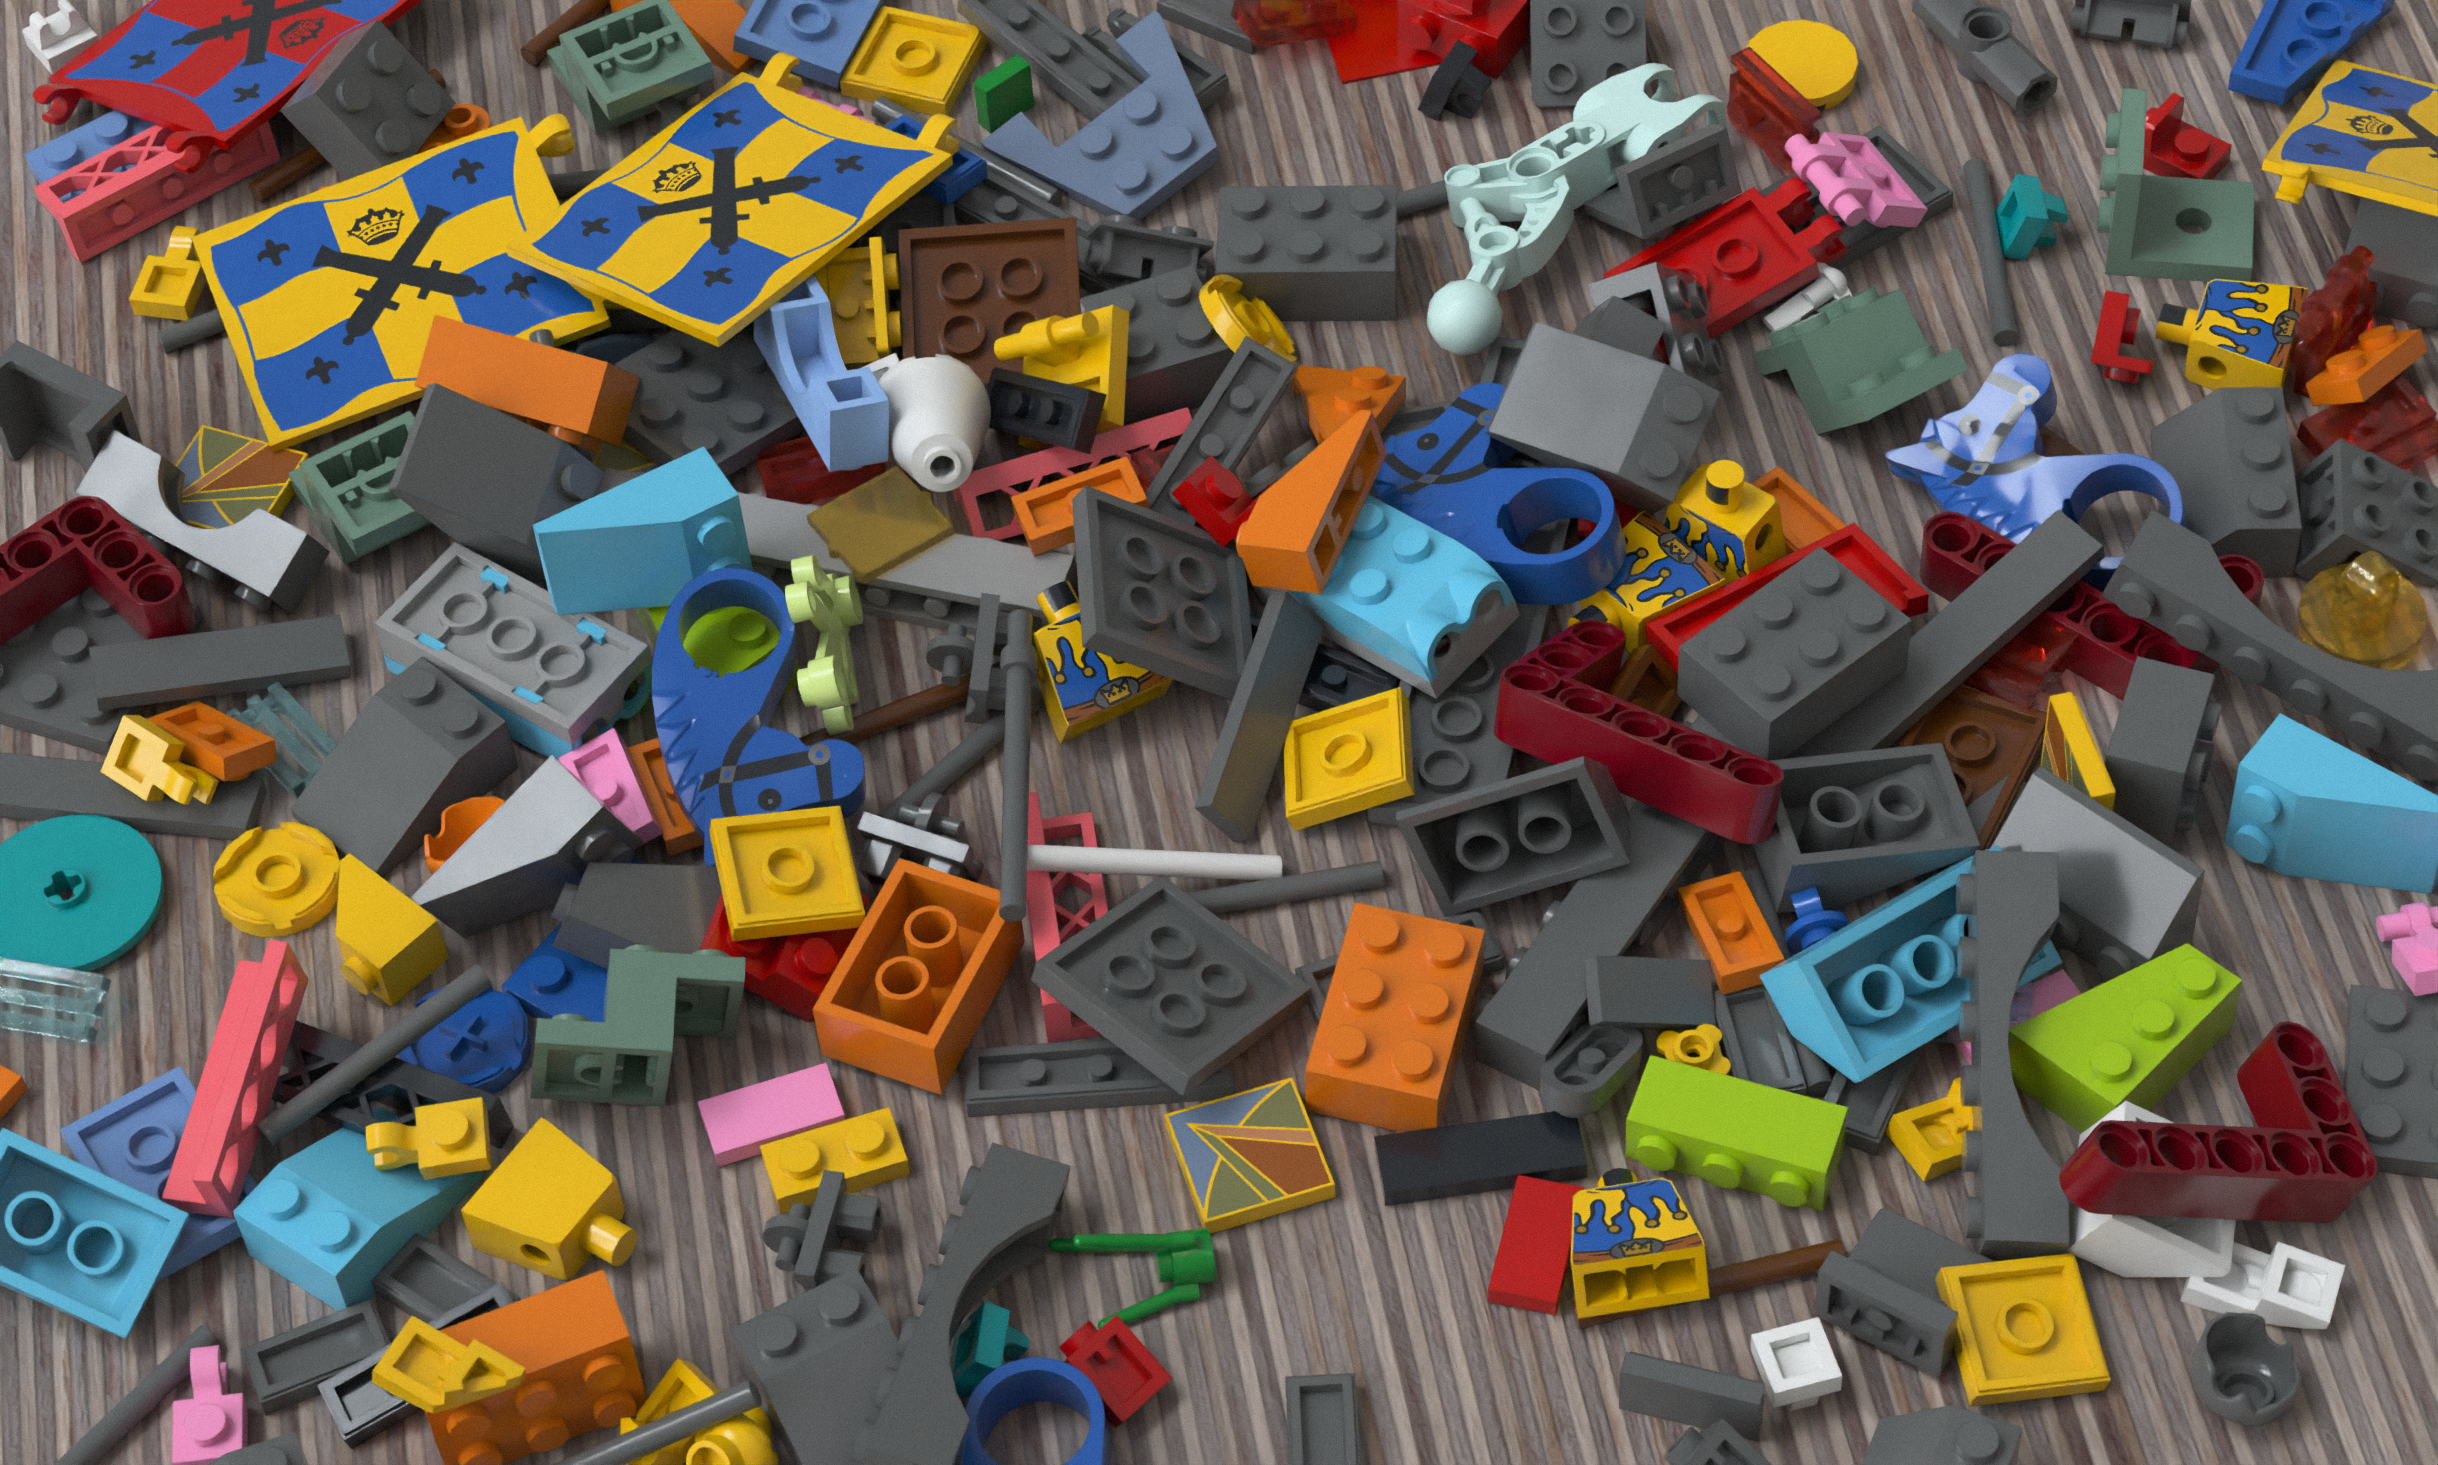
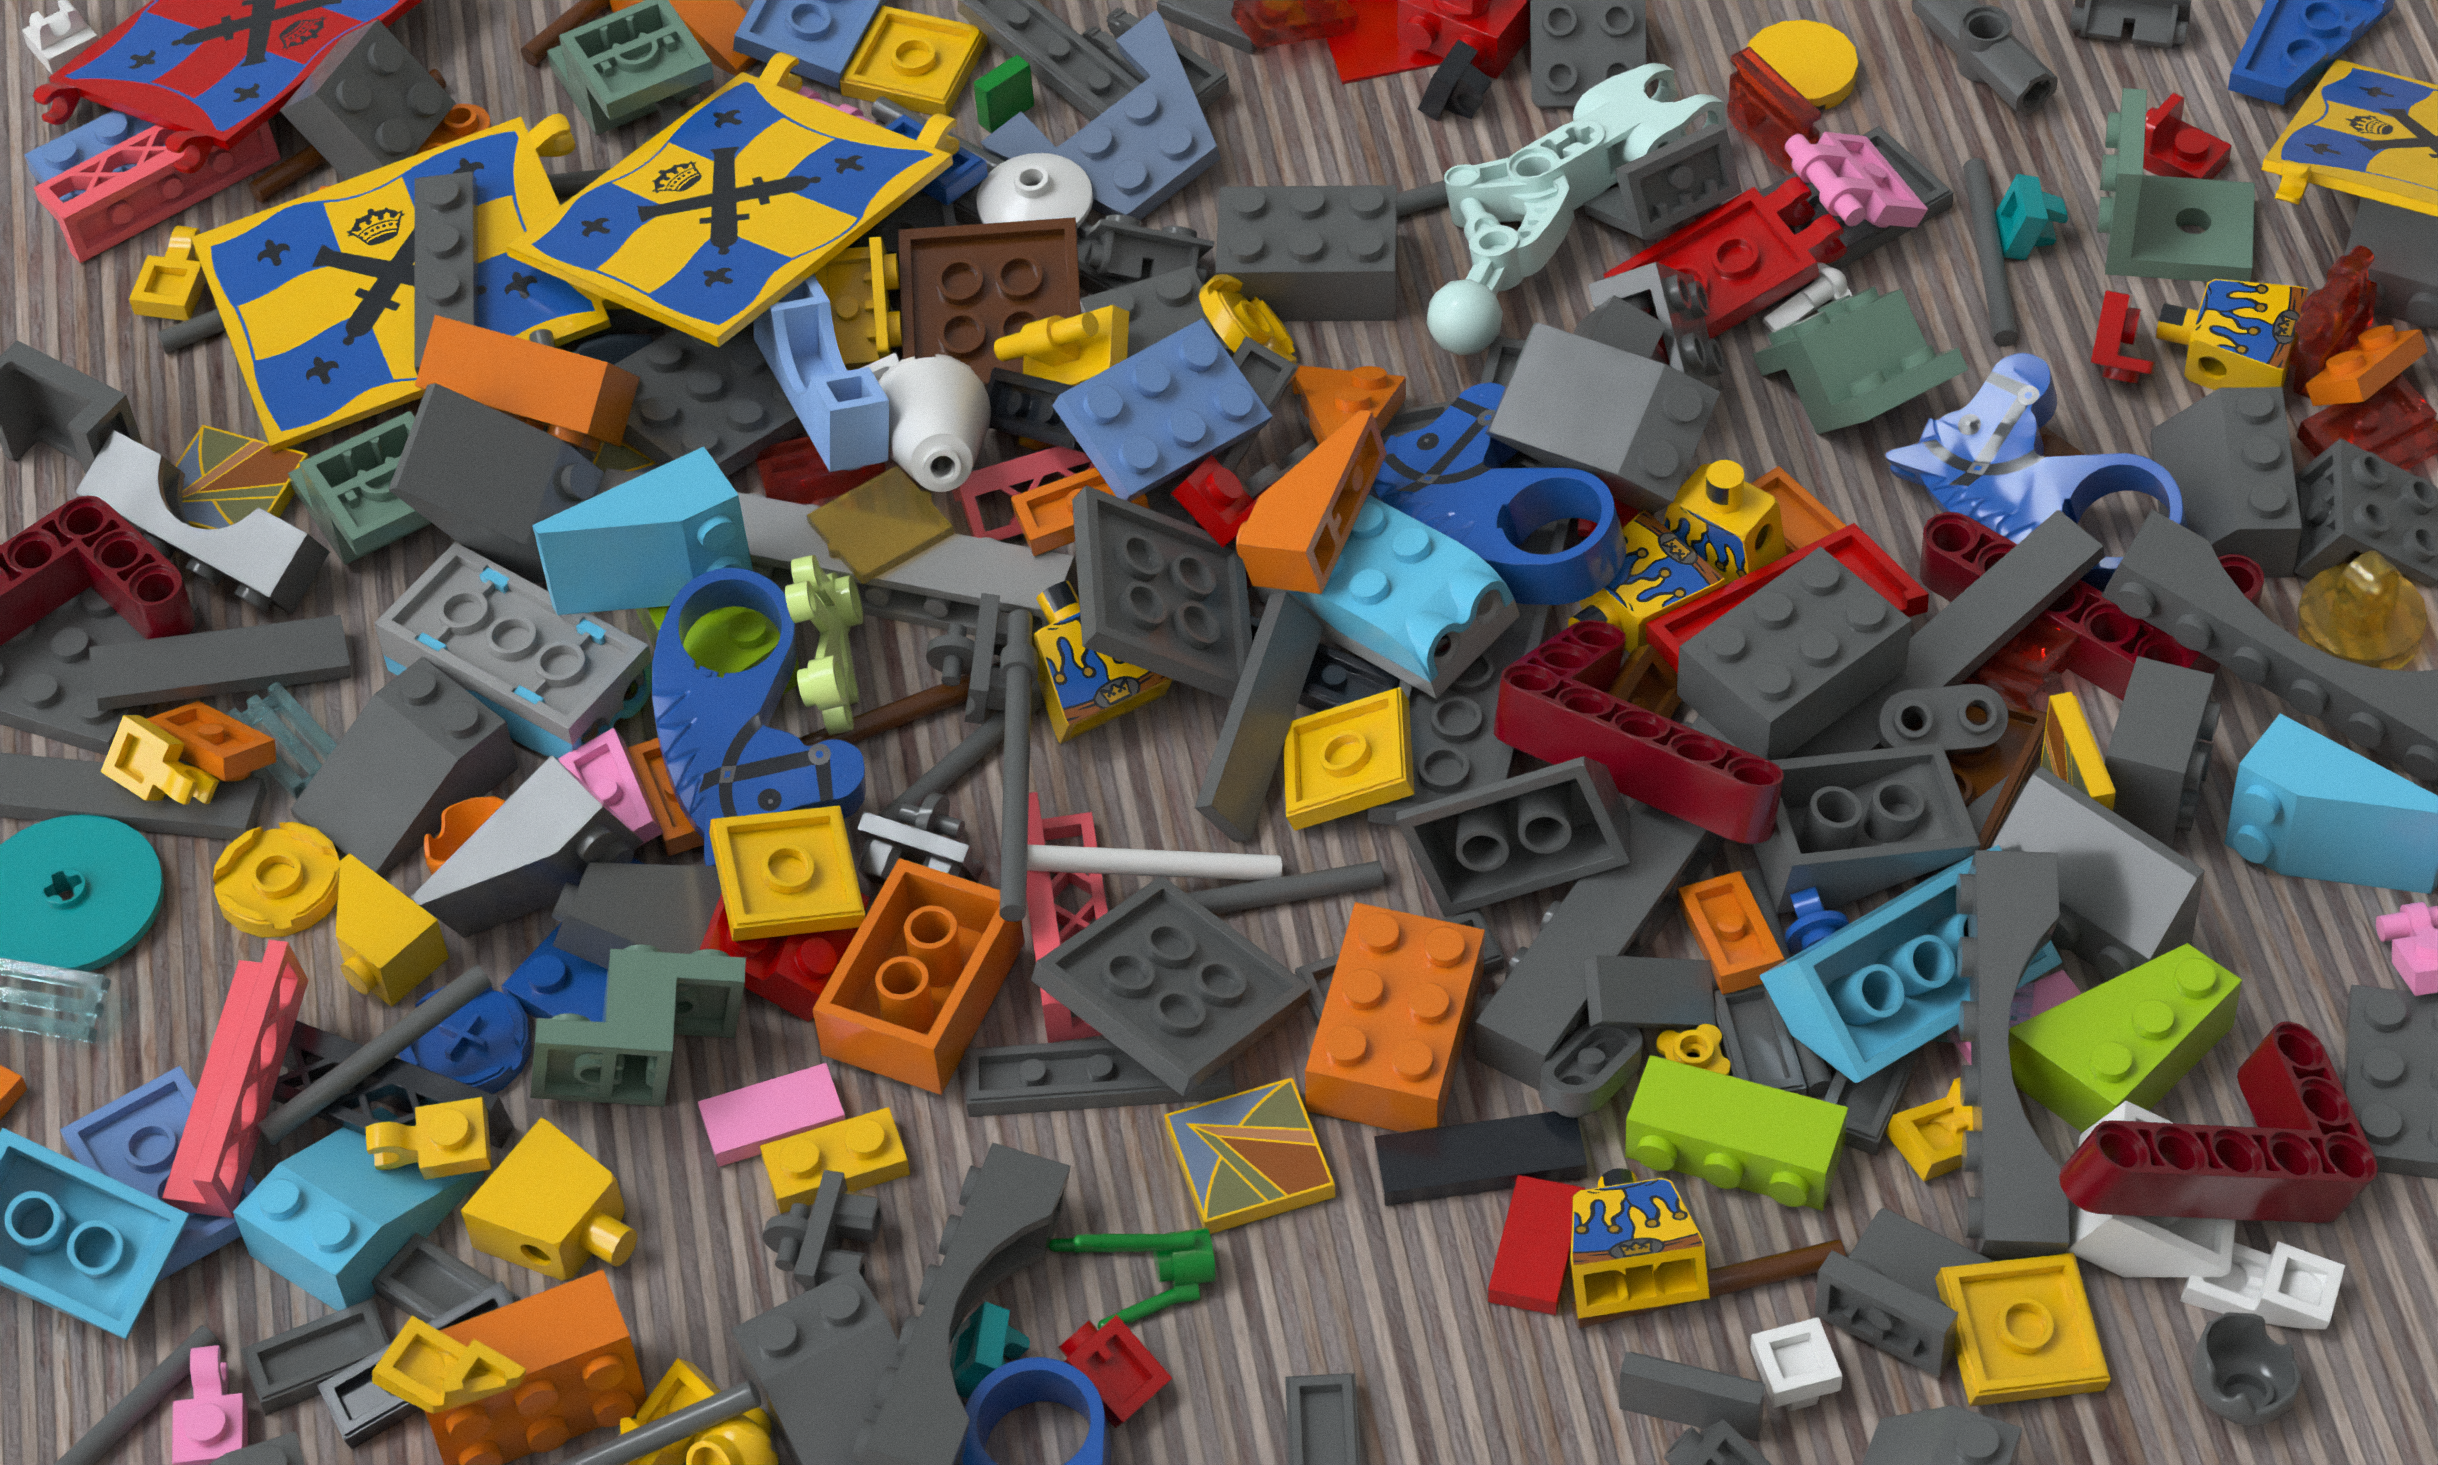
(445, 253): none -> dark grey plate
(1035, 189): none -> white dish
(1162, 411): none -> medium blue plate
(1943, 718): none -> dark grey plate

